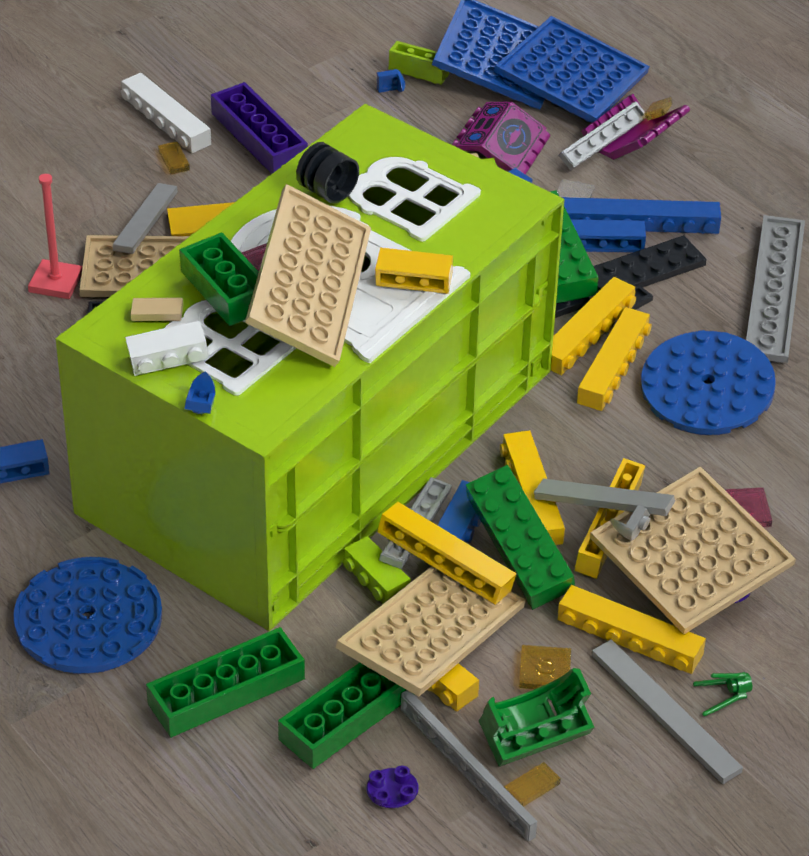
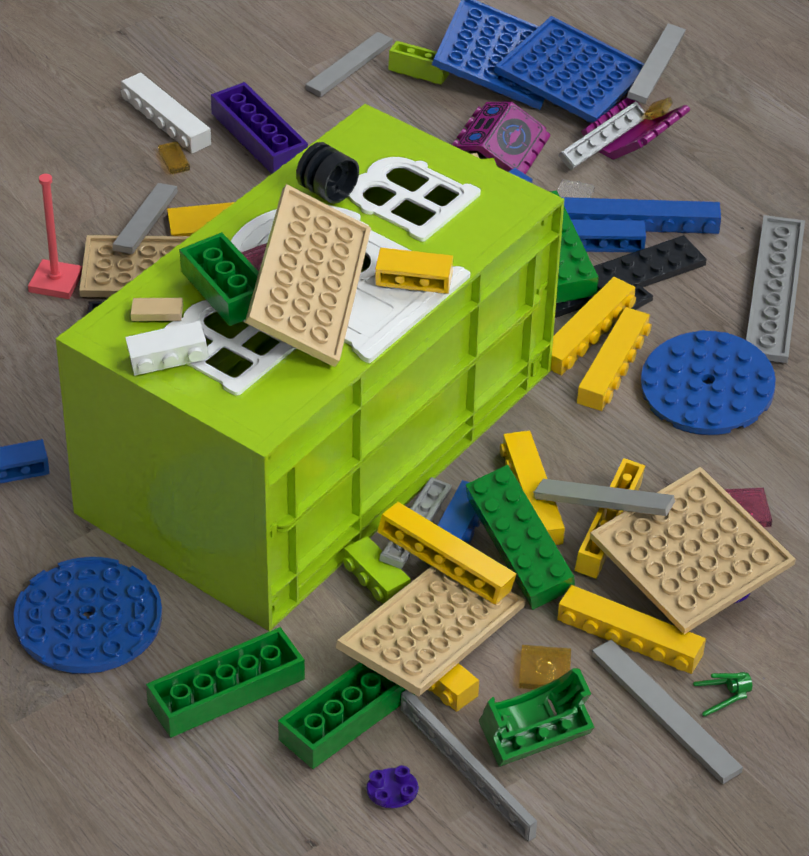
(201, 394): blue plate -> none
(349, 64): none -> light grey tile
(390, 81): blue plate -> none
(533, 784): clear yellow tile -> none
(638, 521): light grey plate -> none
(656, 63): none -> light grey tile

